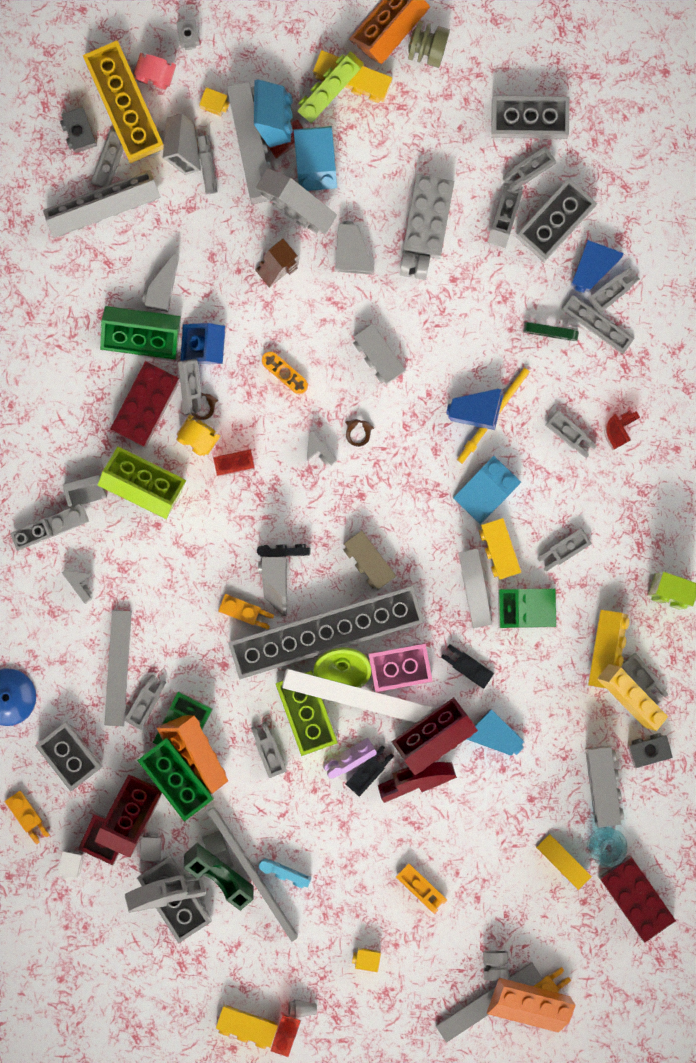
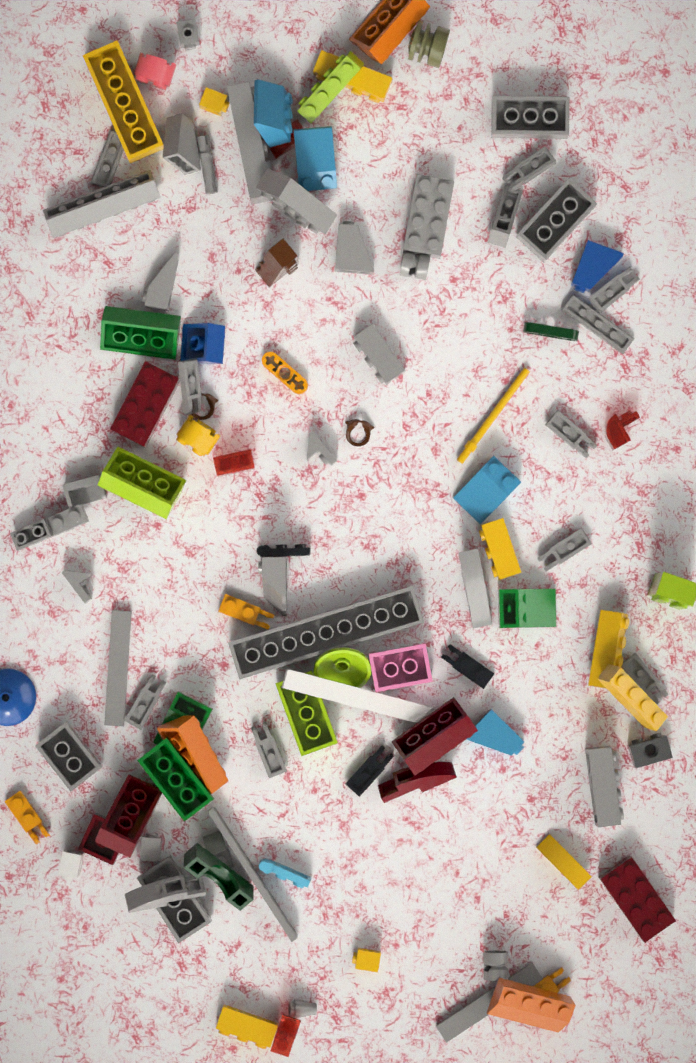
(74, 119): dark grey brick -> none
(349, 759): lavender hinge -> none
(369, 560): dark tan brick -> none
(420, 887): light orange plate -> none
(477, 409): blue slope -> none
(596, 844): clear light blue brick -> none

